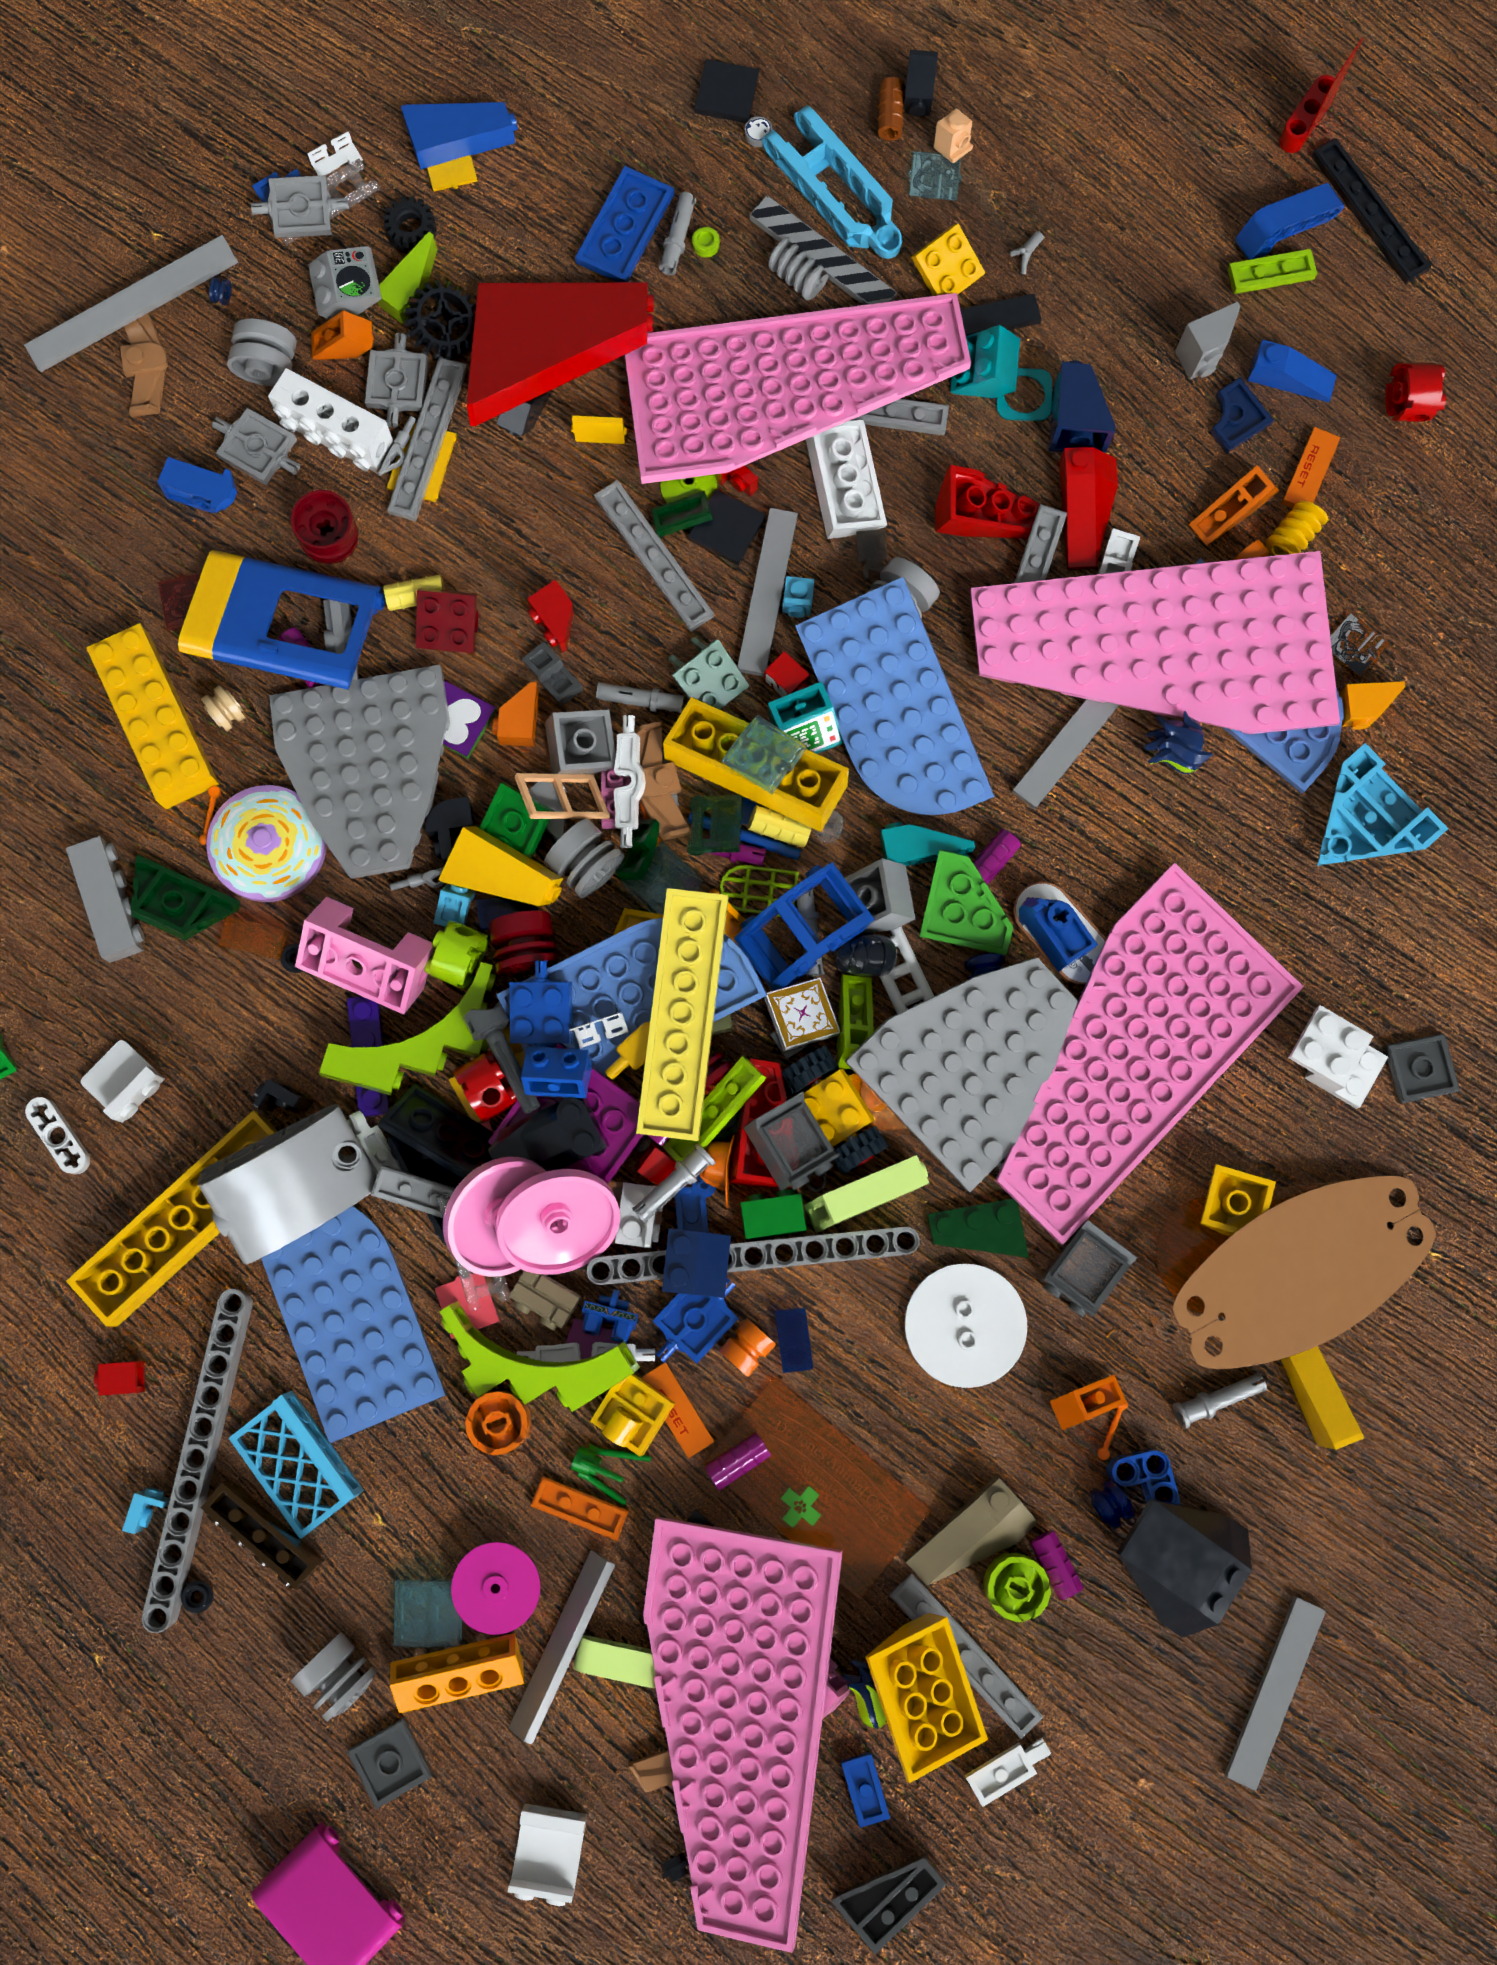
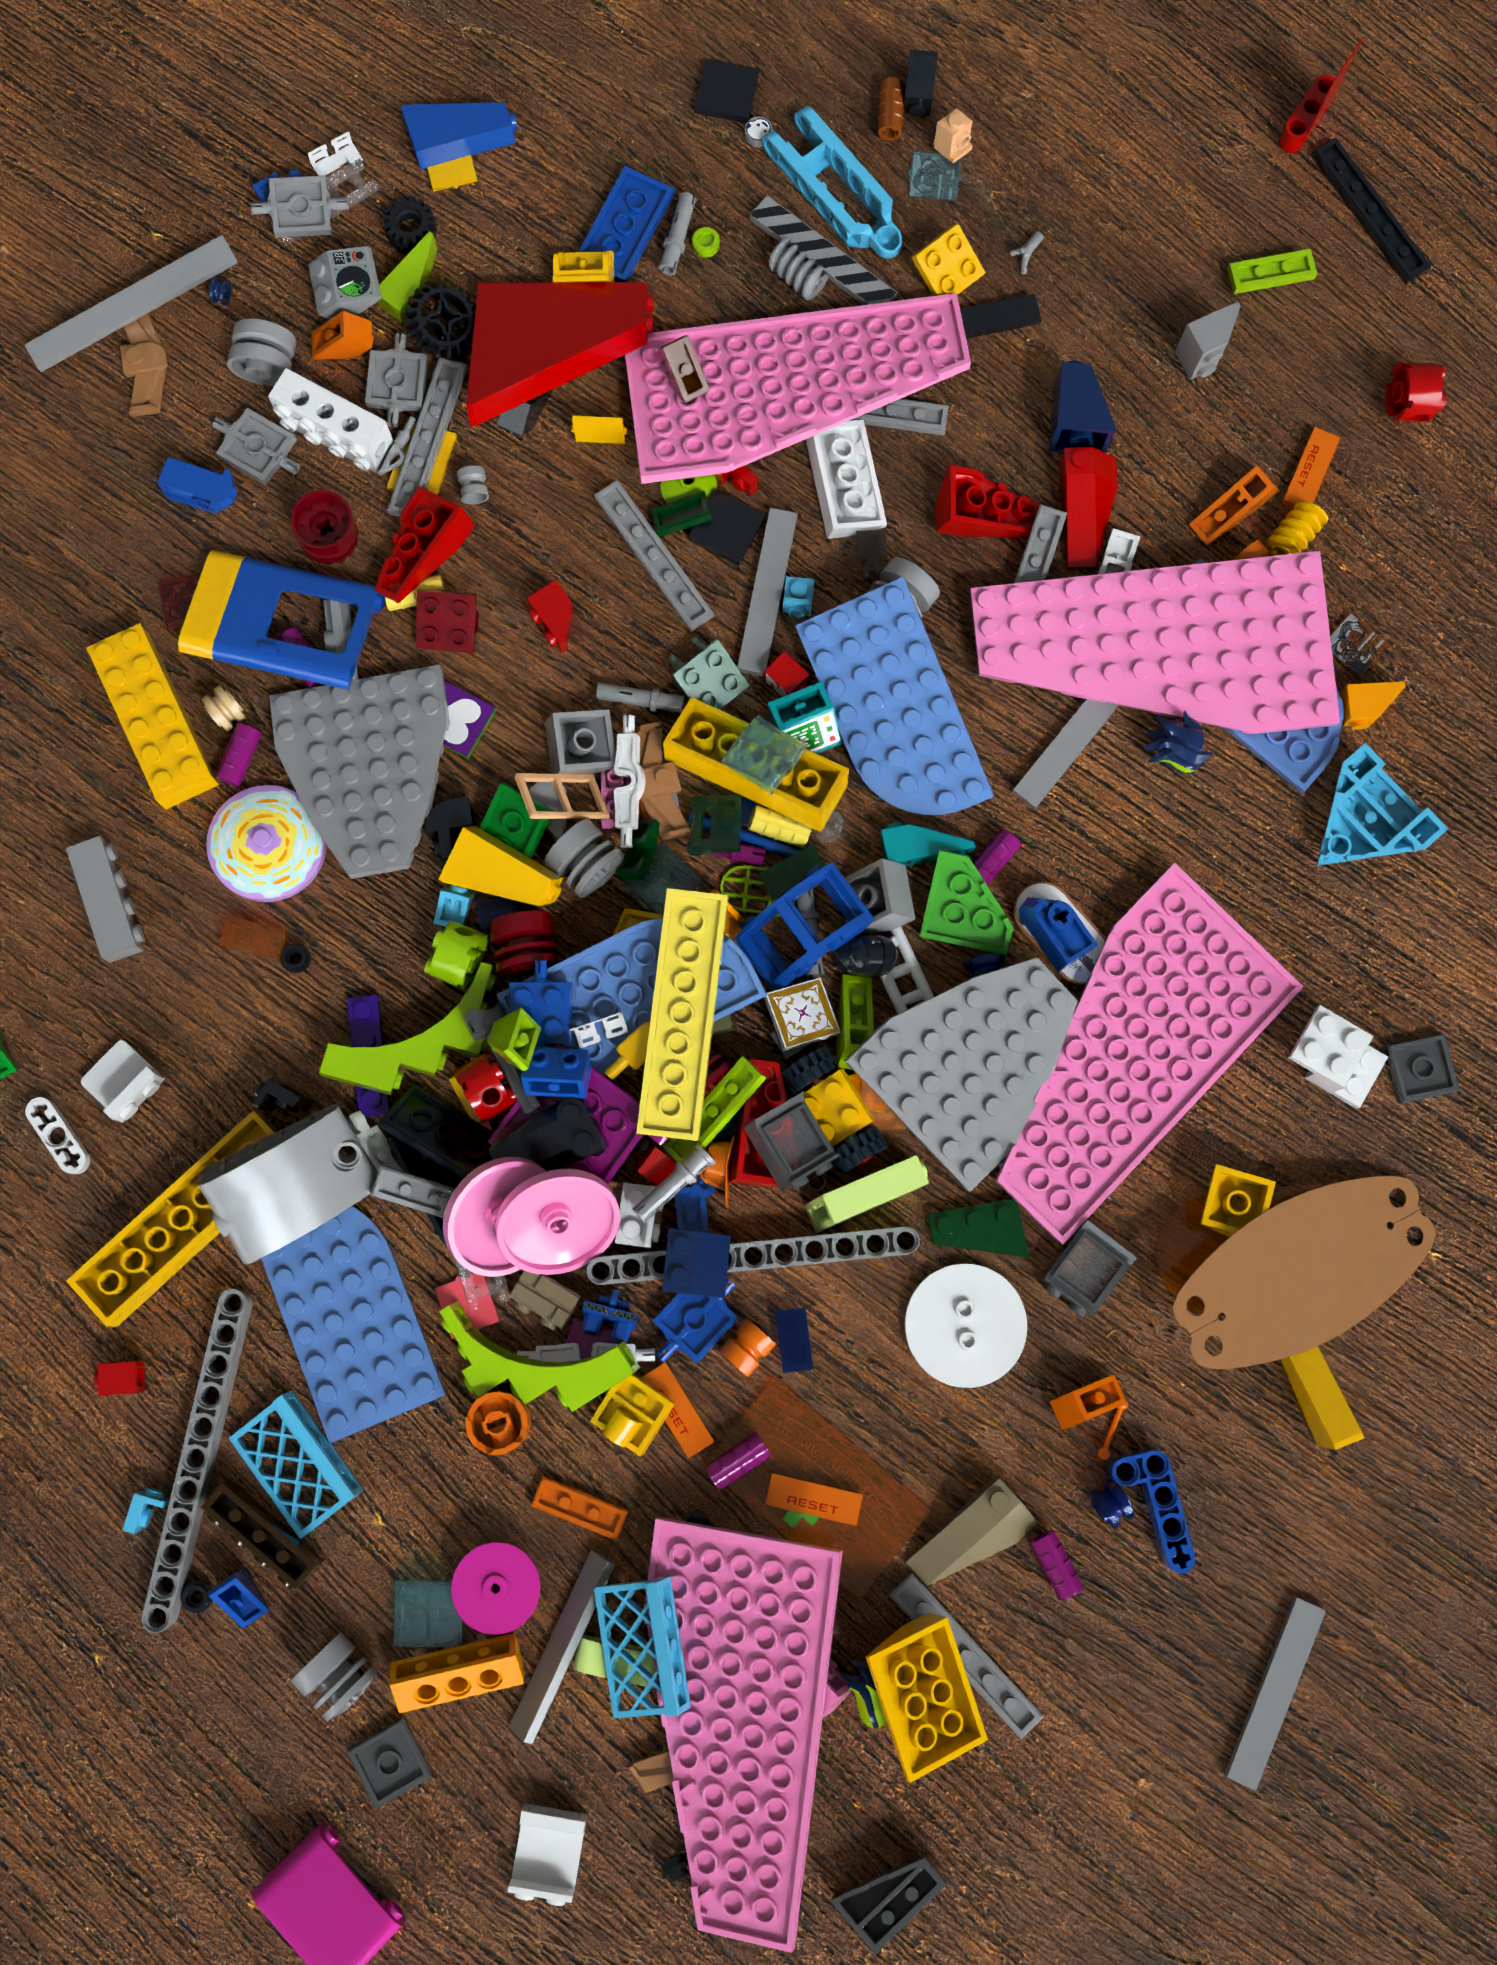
(176, 901): dark green wing -> none
(215, 793): orange hinge -> none
(238, 754): none -> magenta axle
(239, 1598): none -> blue slope
(387, 975): bright pink plate -> none
(419, 879): light grey hand -> none
(427, 538): none -> red wedge
(473, 487): none -> light grey wheel
(515, 1038): none -> lime slope
(518, 718): orange slope -> none
(552, 674): dark grey slope -> none
(583, 267): none -> yellow hinge
(587, 1463): green plant -> none
(667, 1648): none -> medium azure fence
(684, 369): none -> slope
(773, 1215): green brick -> none
(790, 871): none -> dark green slope
(814, 1499): none -> orange tile
(865, 1789): blue plate -> none
(993, 364): teal slope -> none
(1006, 1771): white plate -> none
(1016, 1587): lime brick -> none
(1043, 411): teal piece -> none
(1186, 1564): black wedge -> none
(1206, 1405): light grey pin -> none
(1240, 416): dark blue tile -> none
(1287, 219): blue beam -> none
(1290, 371): blue slope -> none

